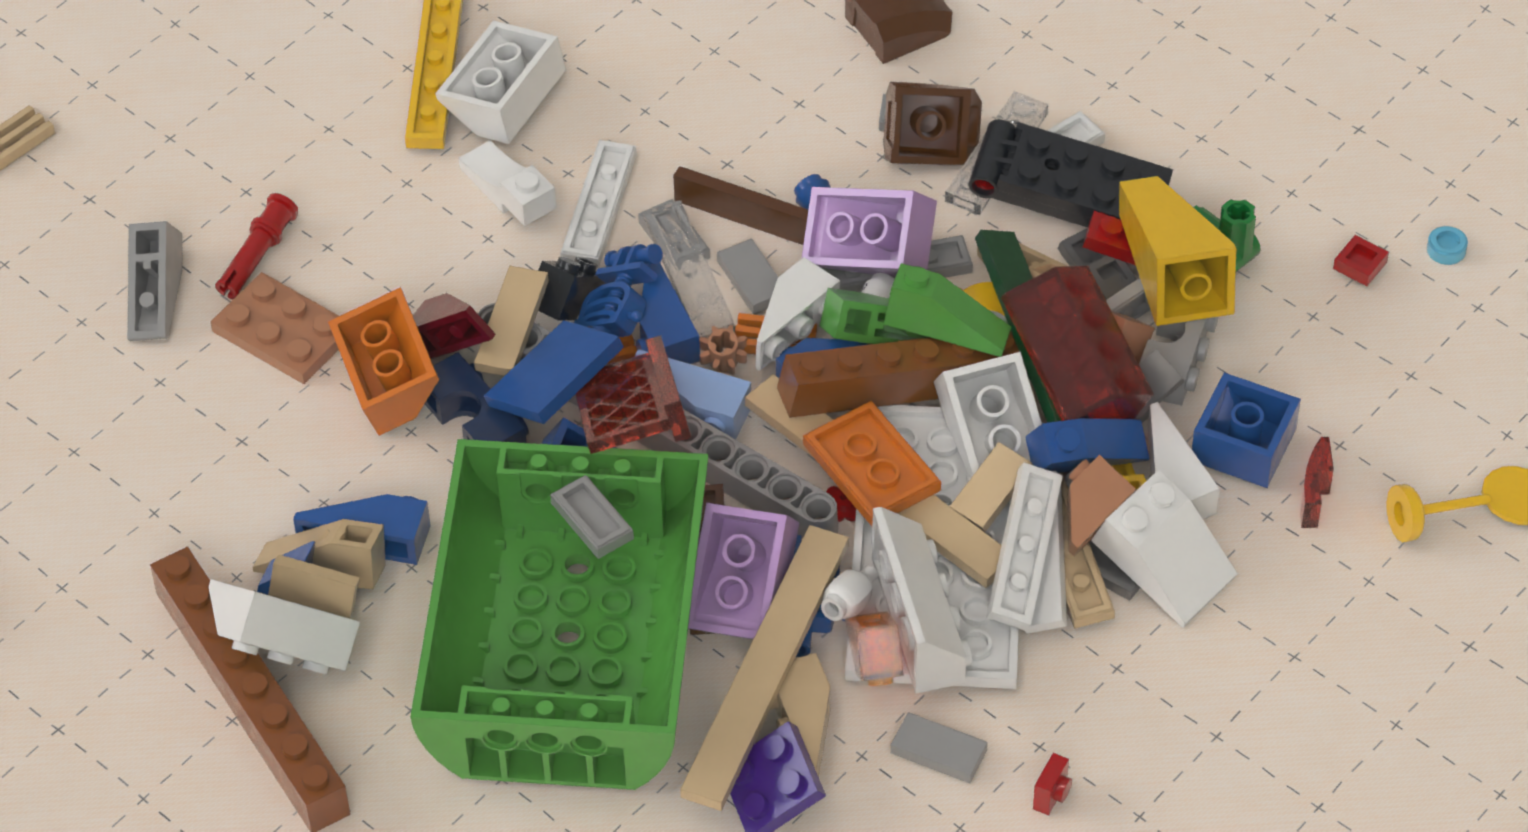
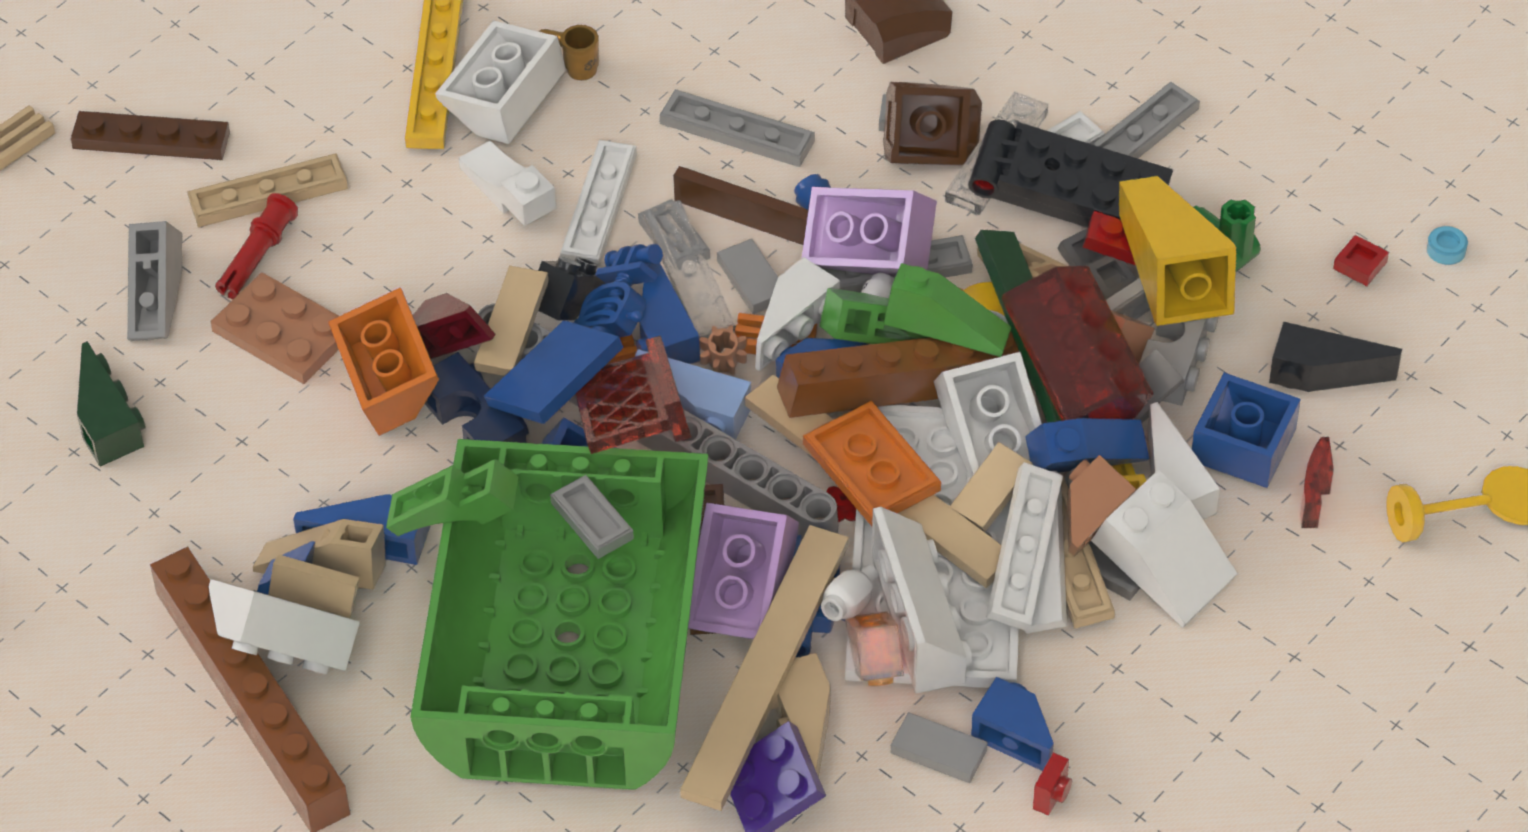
(103, 415): none -> dark green slope
(150, 135): none -> reddish brown plate
(250, 193): none -> tan tile
(453, 497): none -> bright green slope
(579, 50): none -> pearl gold piece
(737, 128): none -> light grey tile
(1013, 723): none -> blue slope
(1150, 122): none -> light grey tile
(1326, 360): none -> black slope

